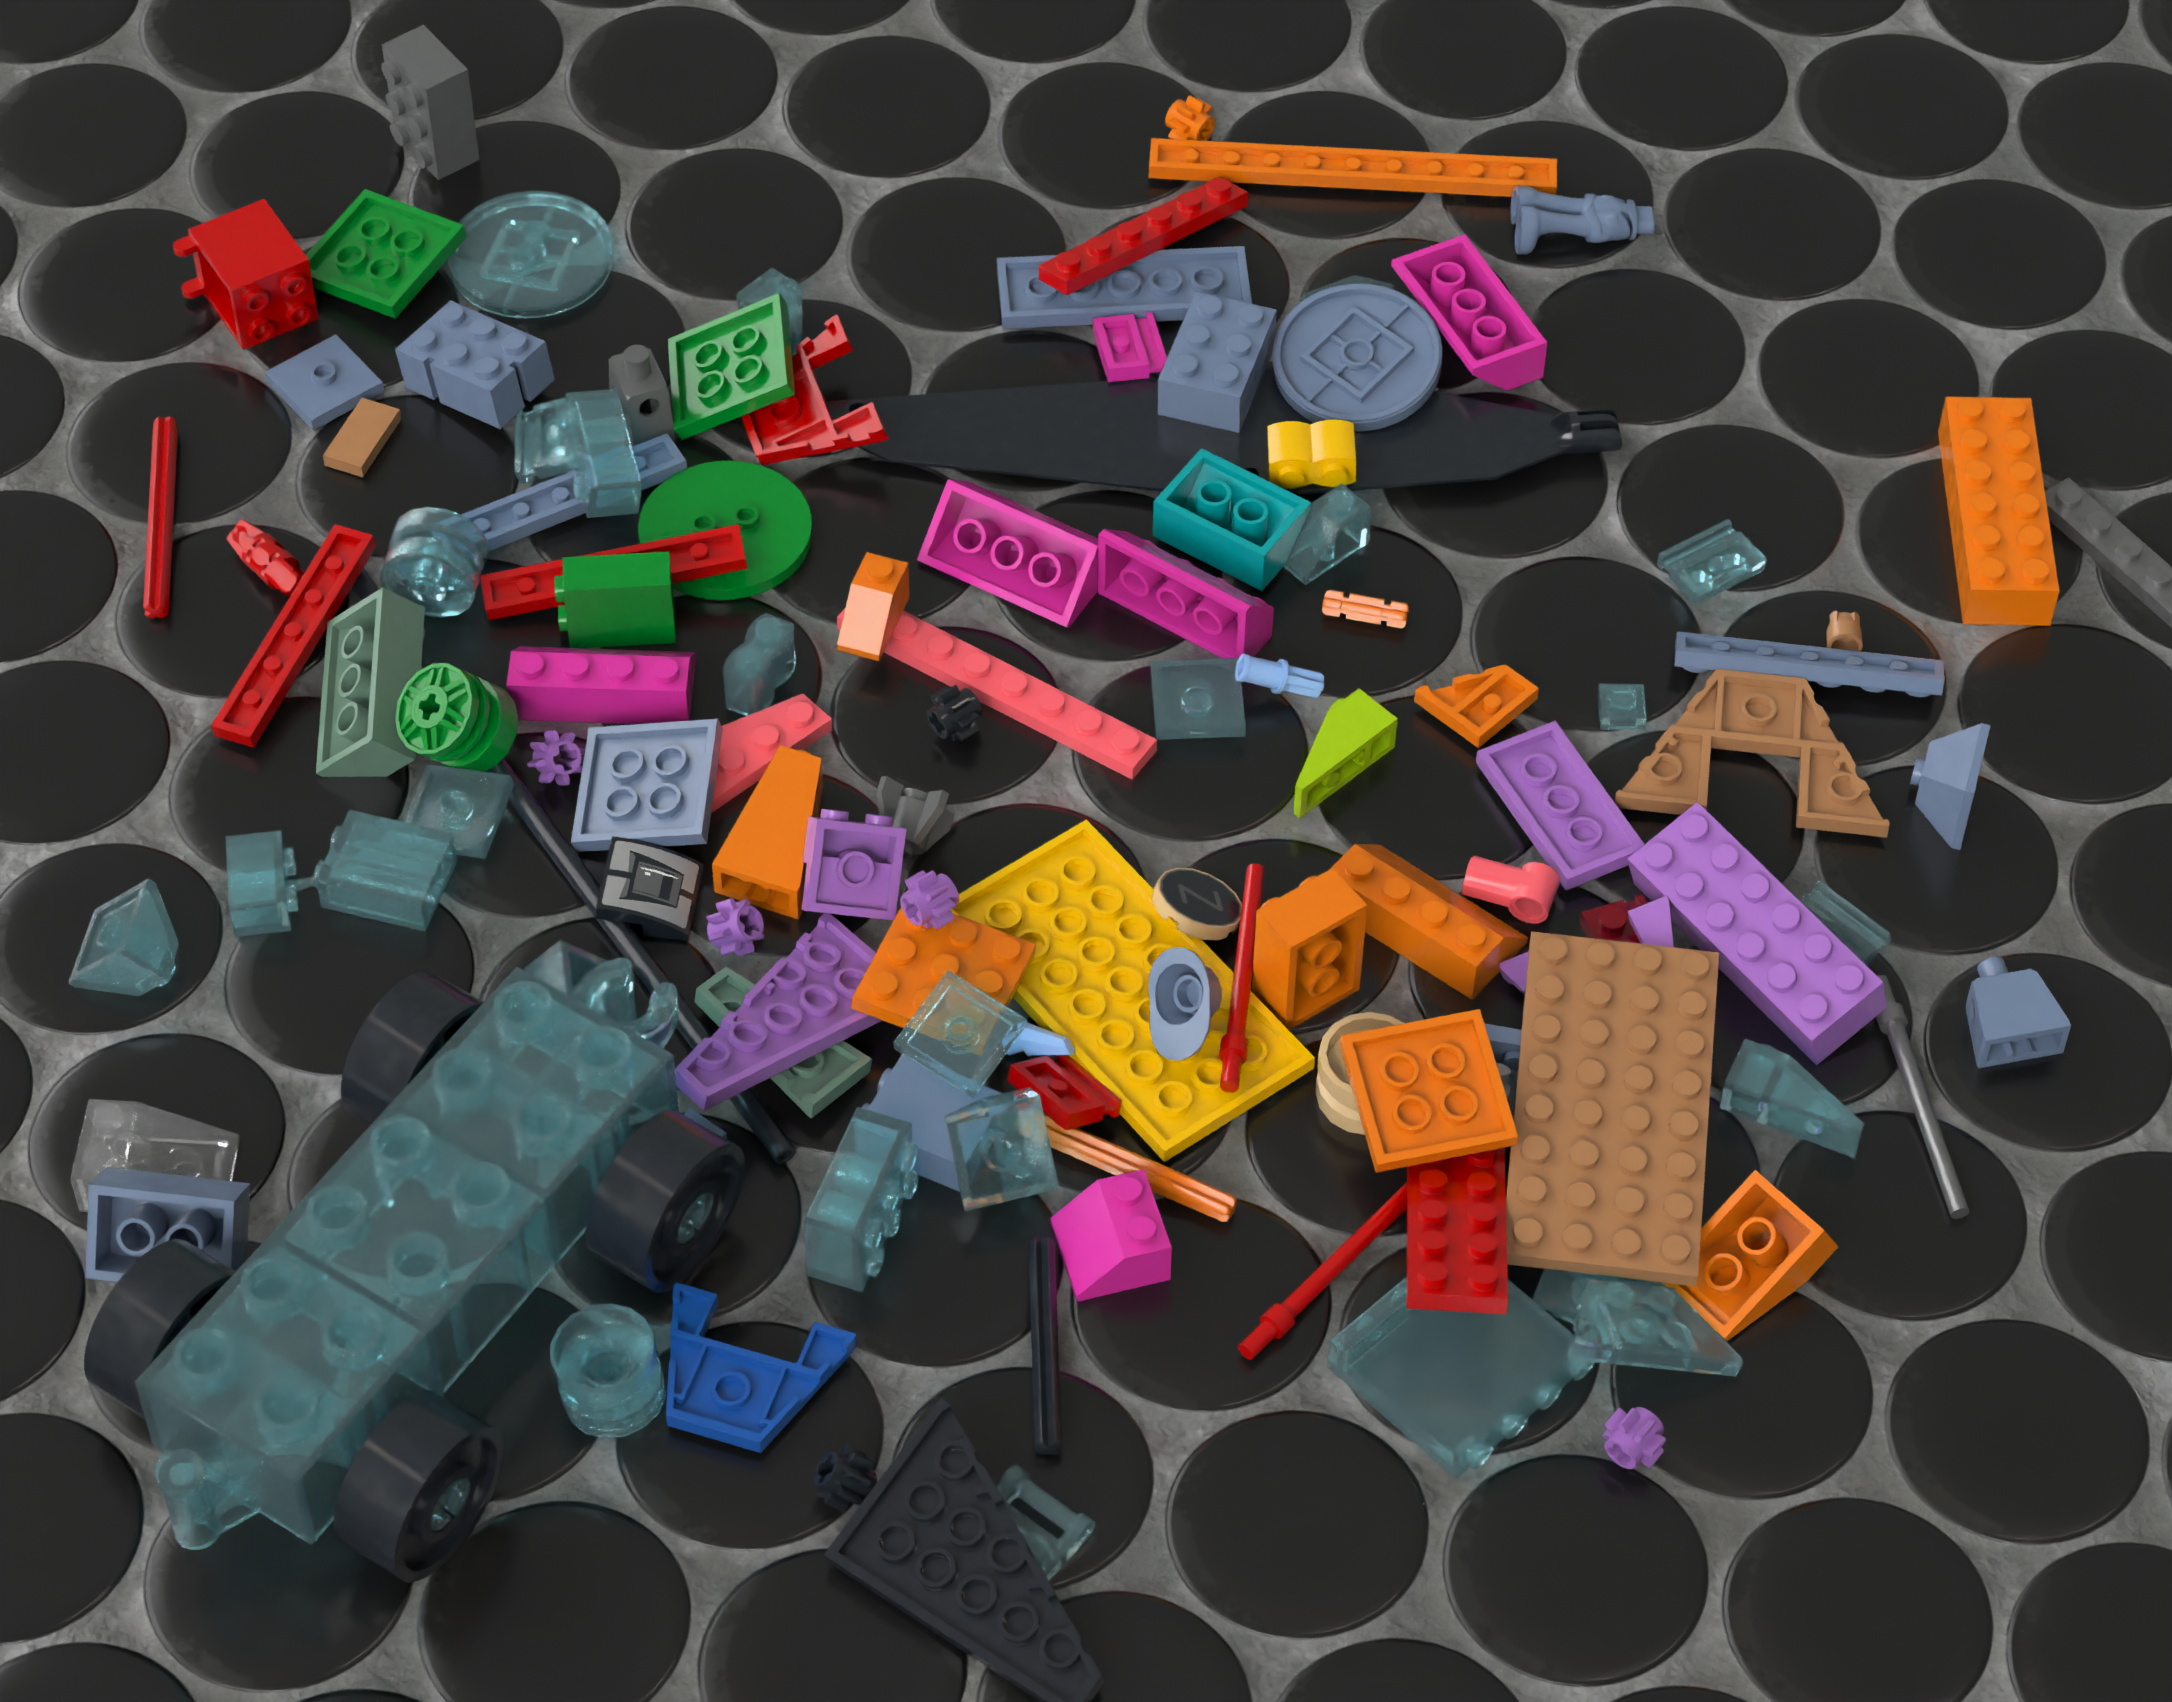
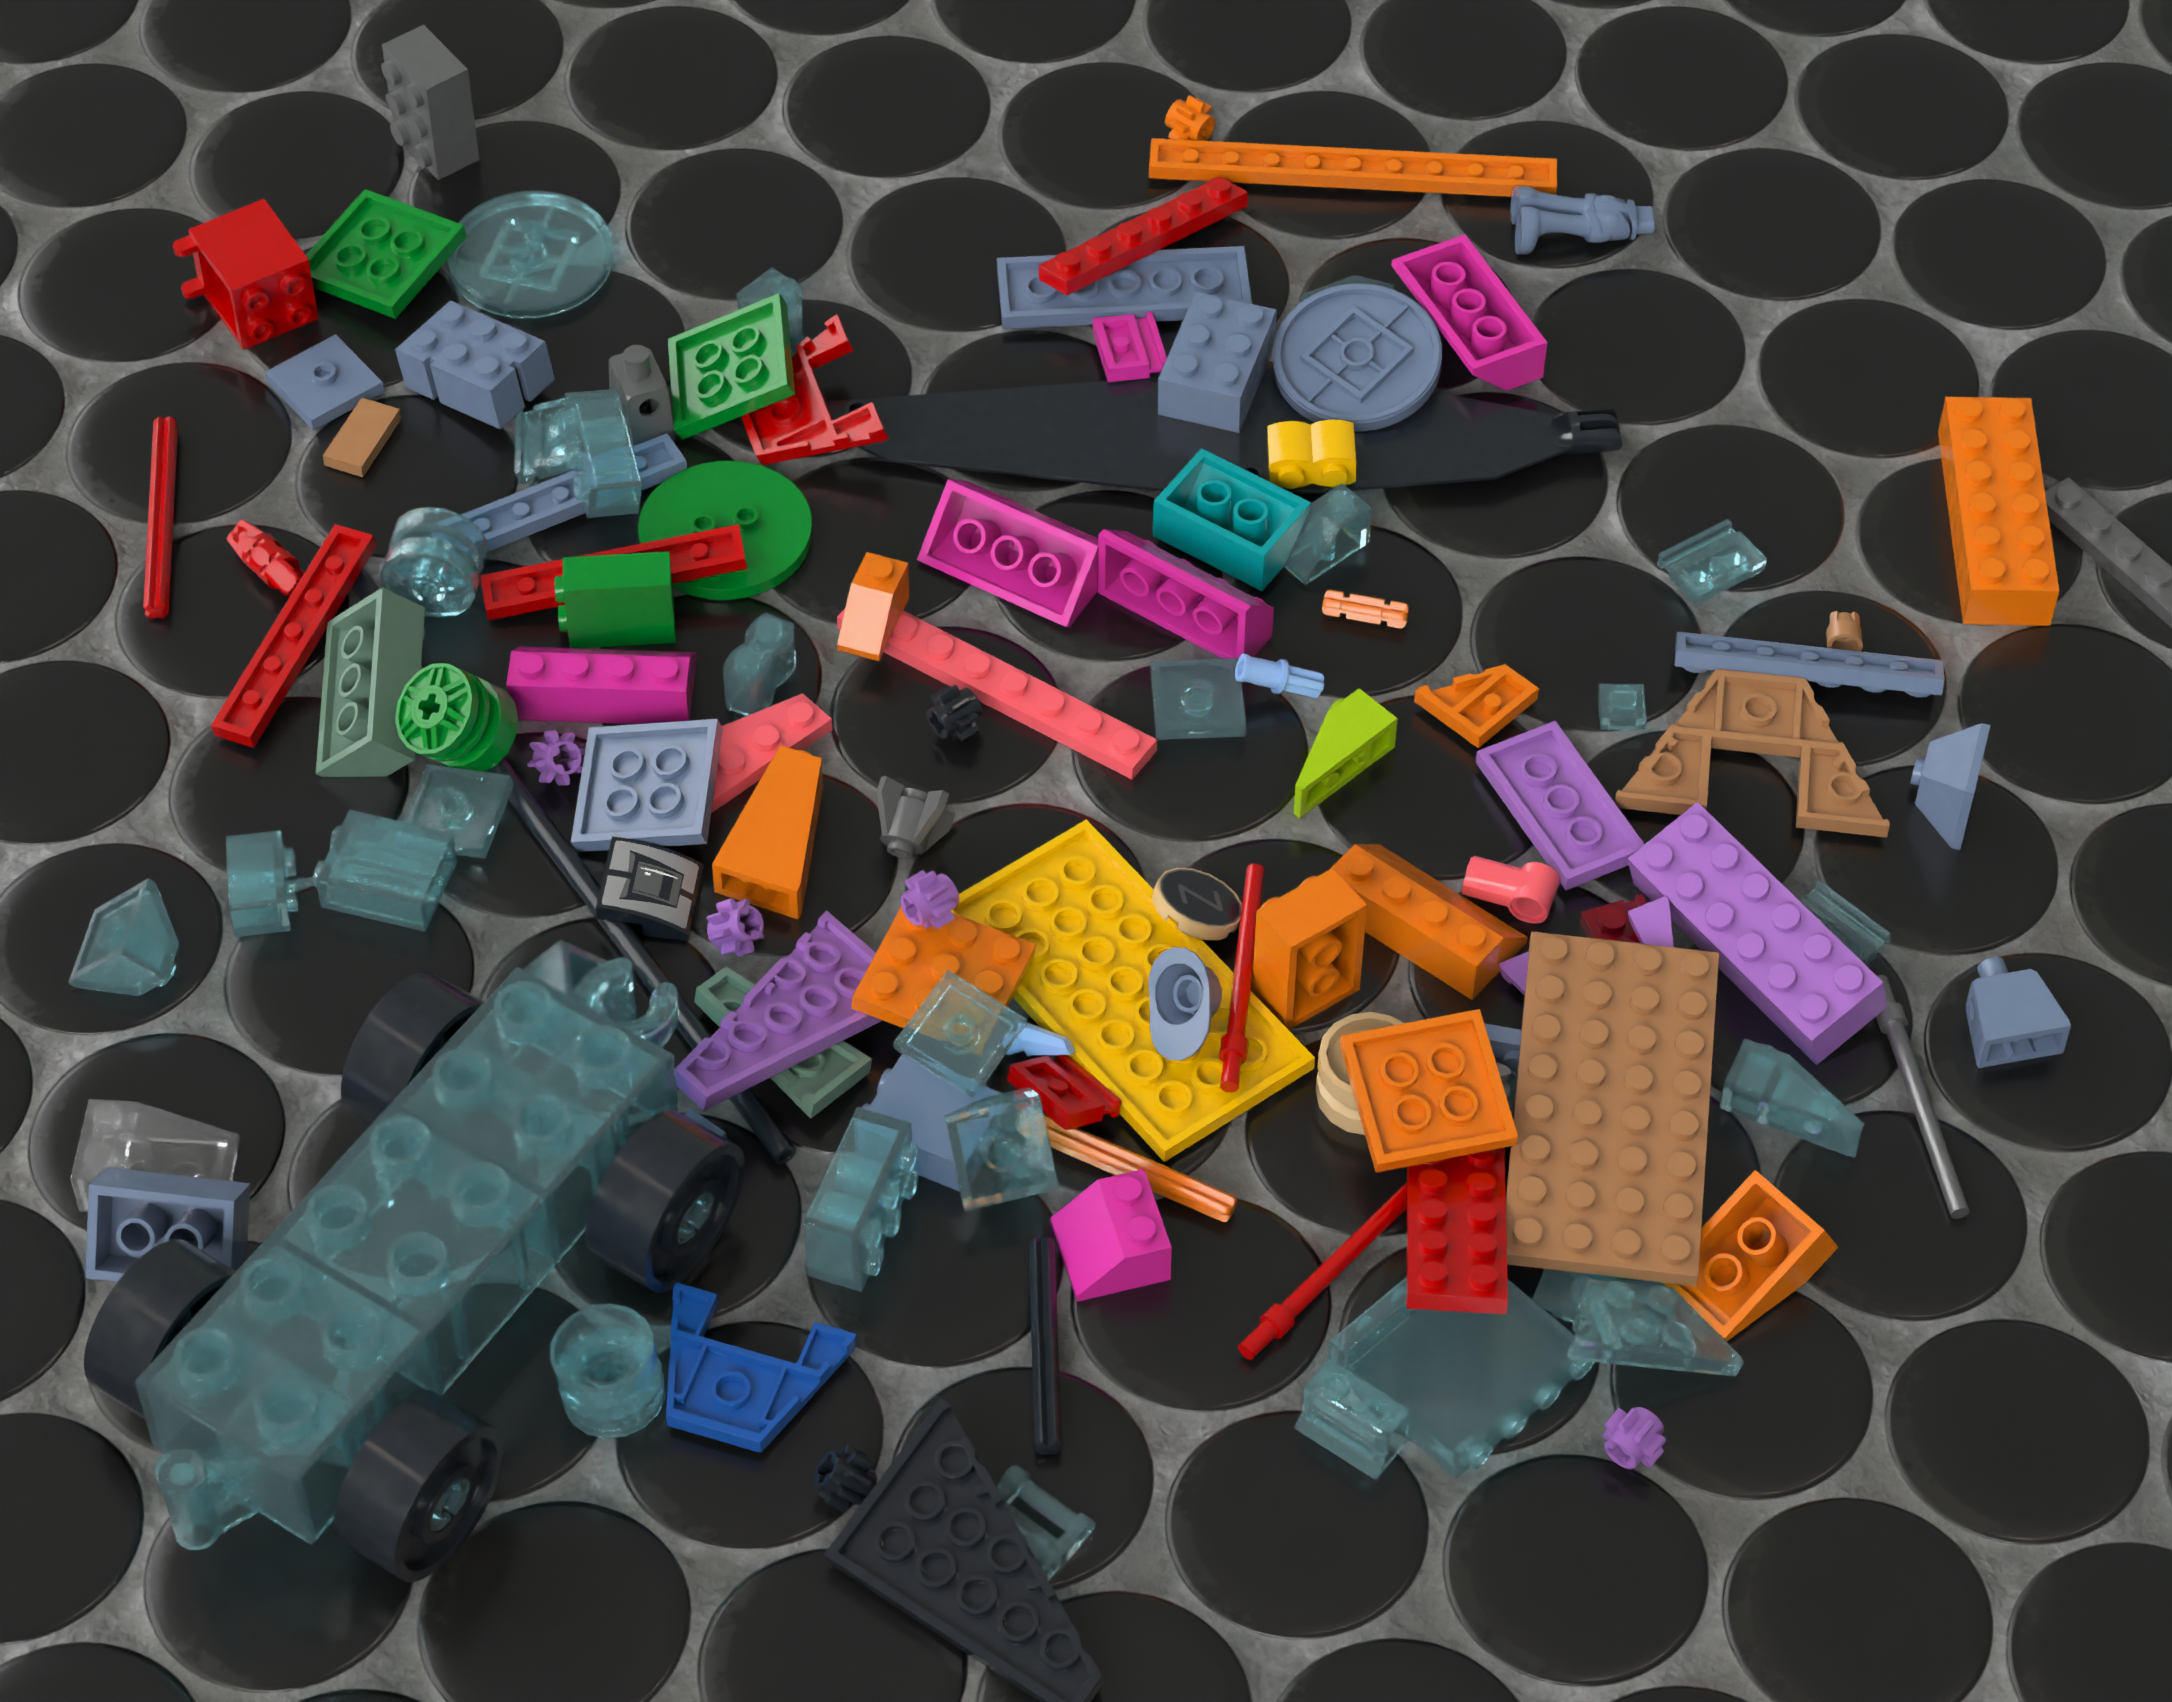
(853, 865): medium lavender plate -> none
(1353, 1419): none -> clear light blue window

